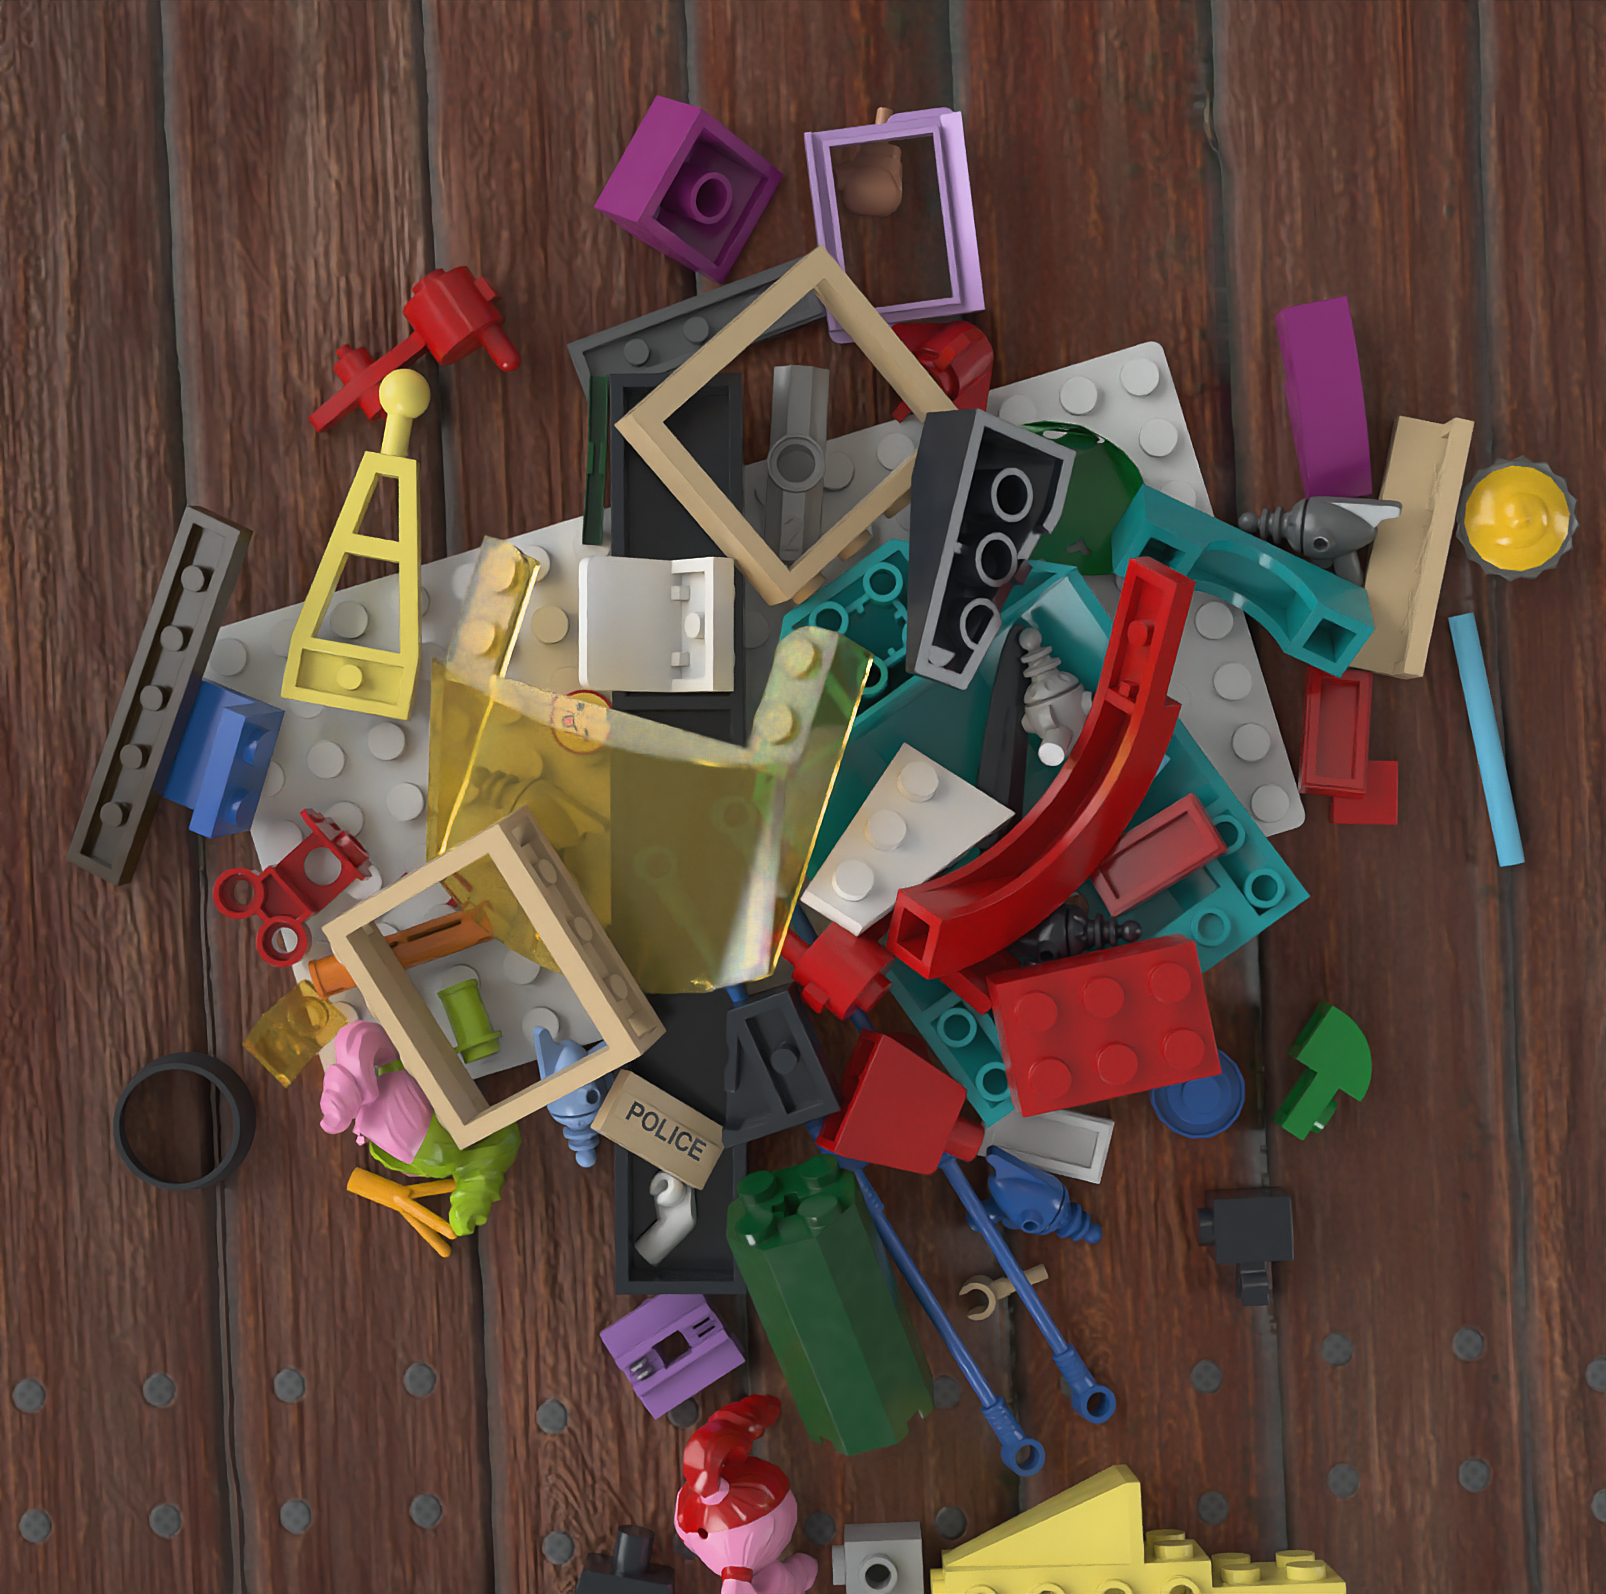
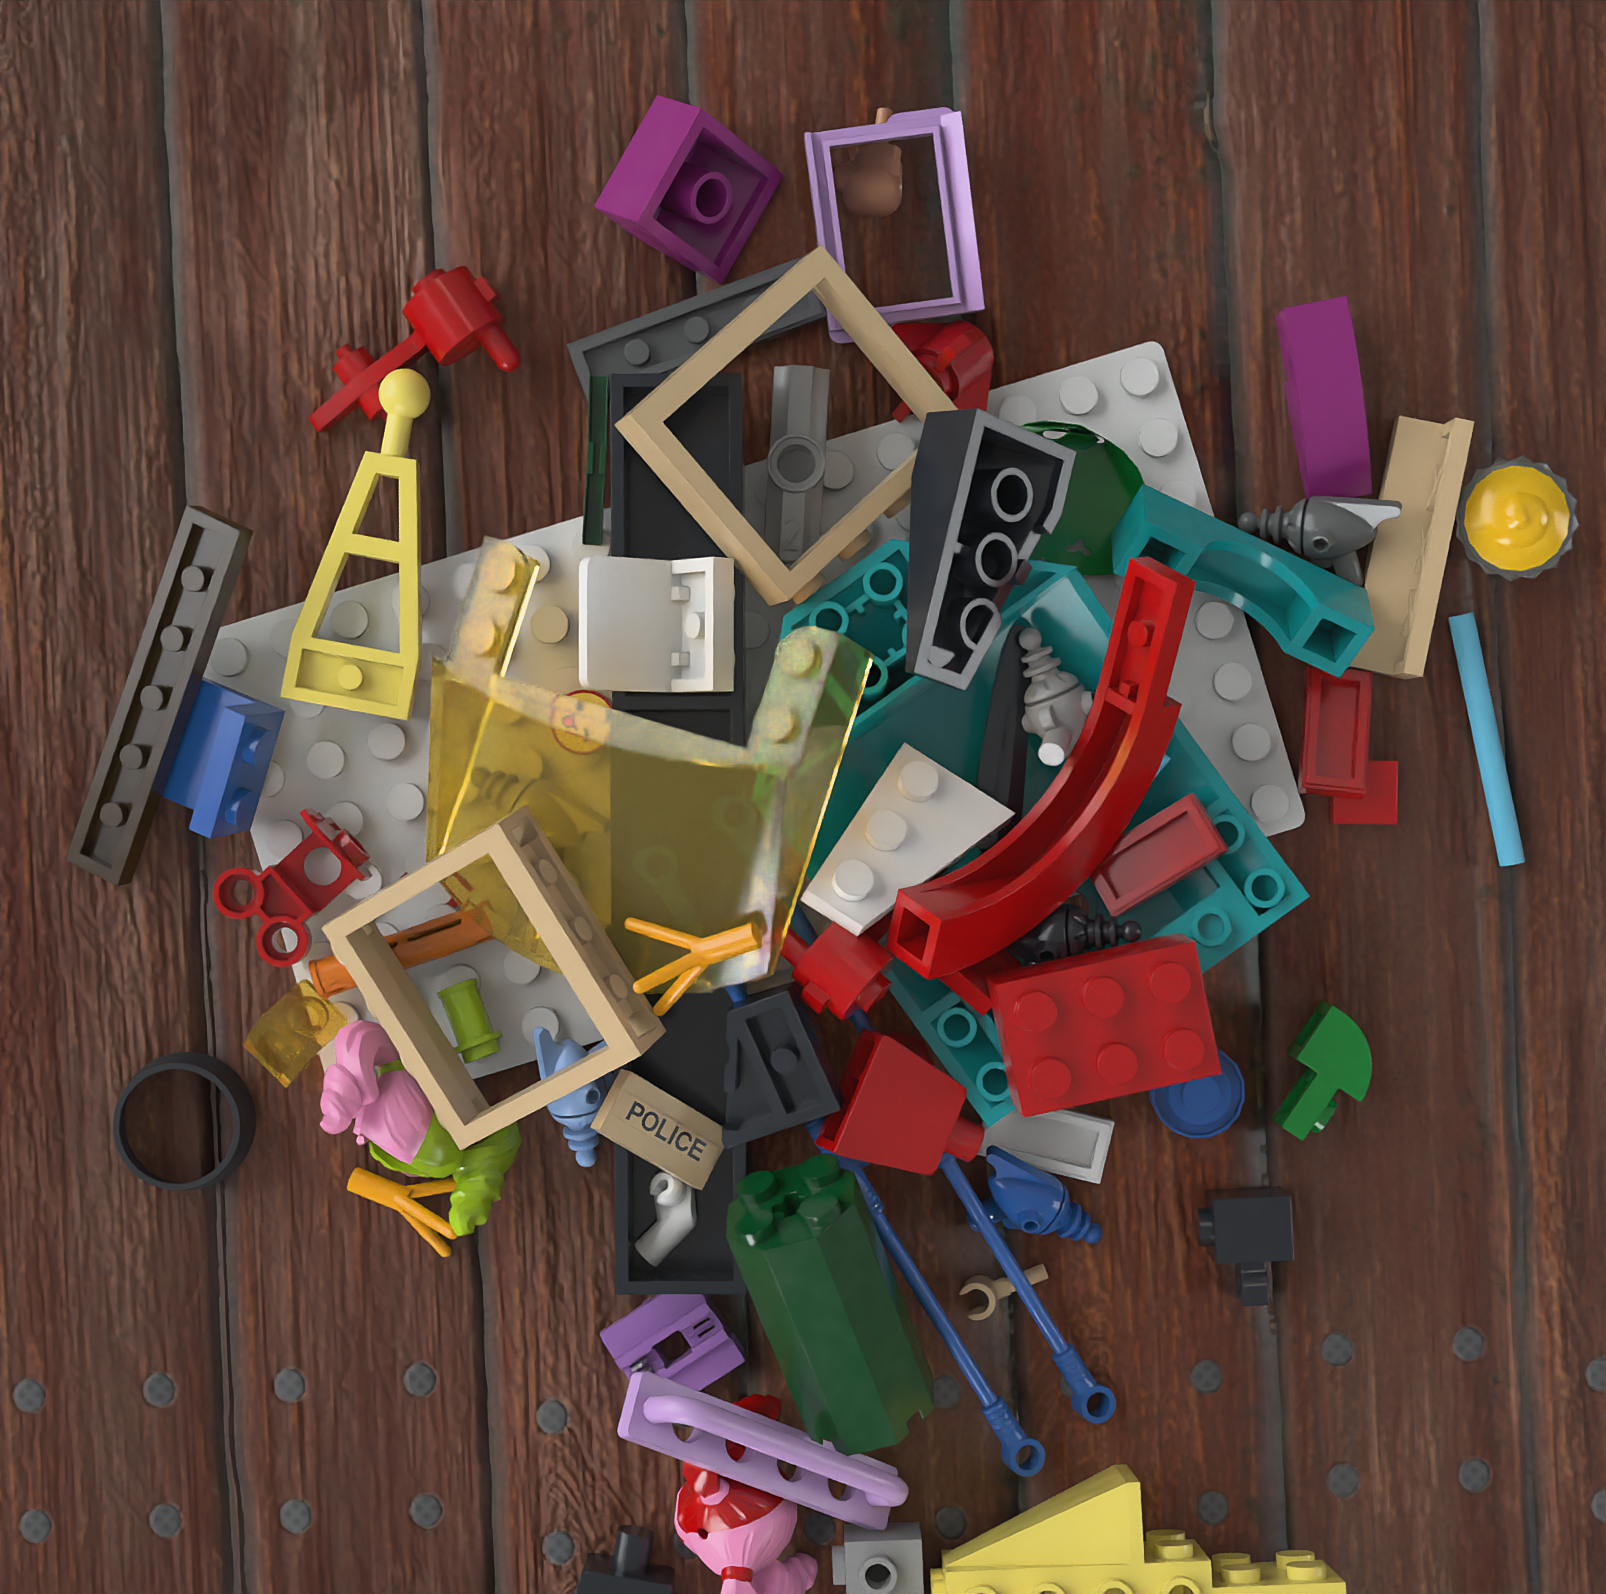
(657, 1402): none -> lavender piece
(703, 953): none -> light orange plant

